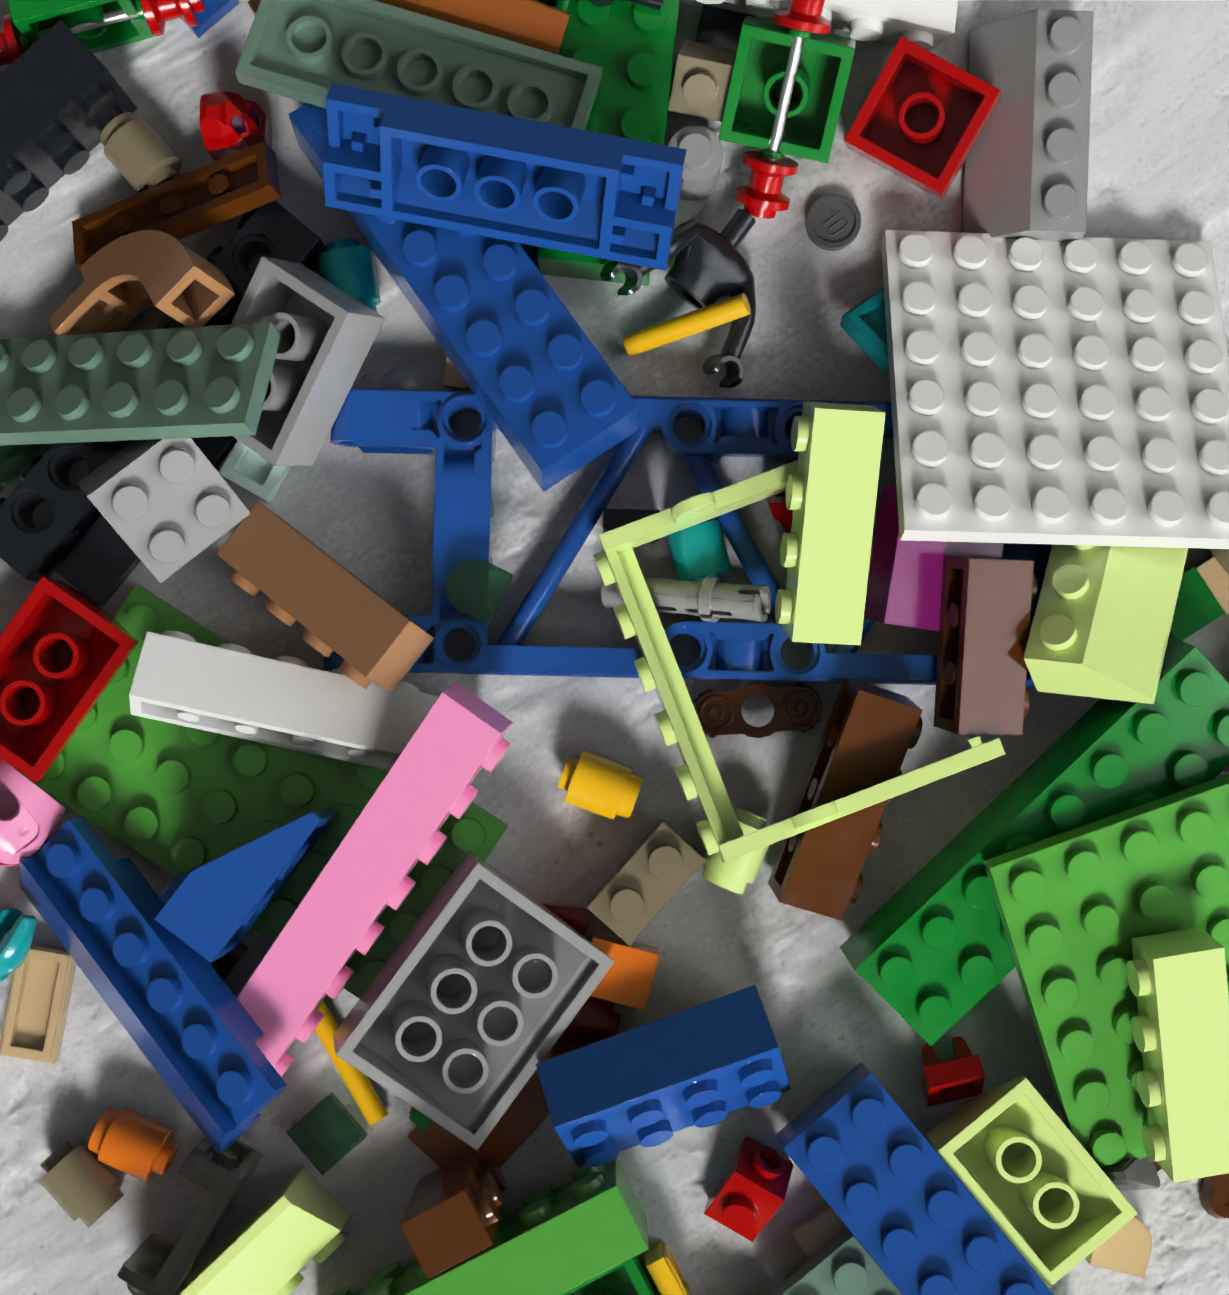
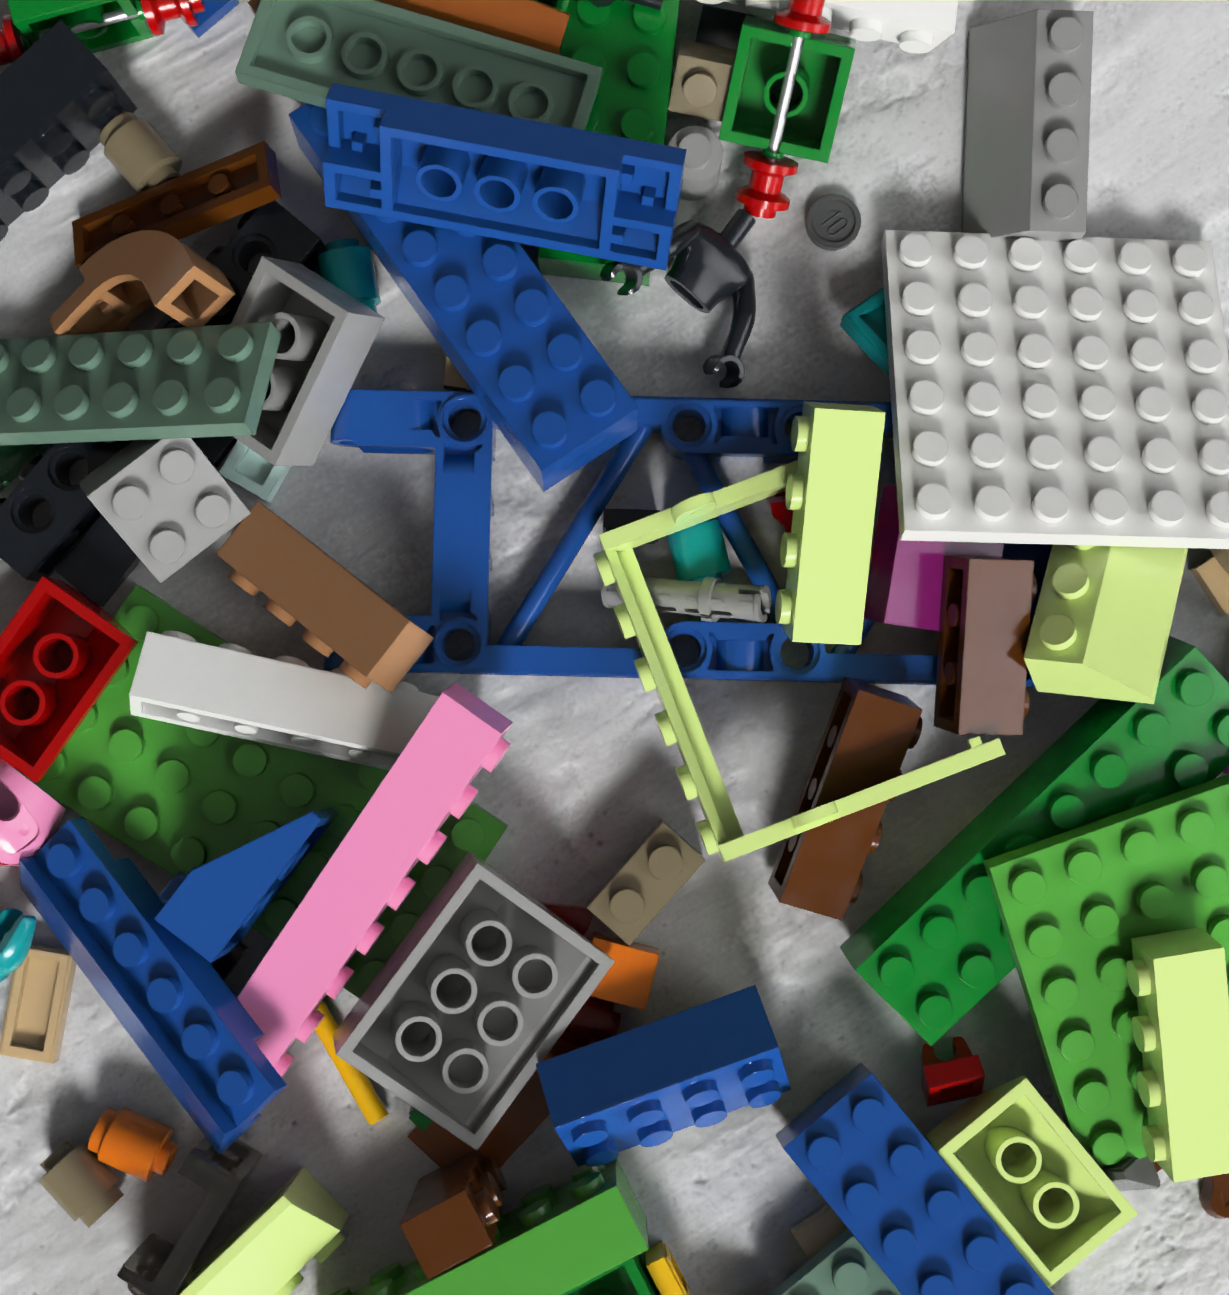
(231, 123): red rock -> none
(327, 1133): clear green tile -> none
(477, 589): clear green tile -> none
(600, 785): yellow brick -> none
(687, 324): yellow piece -> none
(740, 871): yellowish green brick -> none
(750, 1189): red bracket -> none
(793, 706): reddish brown piece -> none
(922, 118): red brick -> none
(1125, 1250): tan tile -> none
(1194, 606): green tile -> none

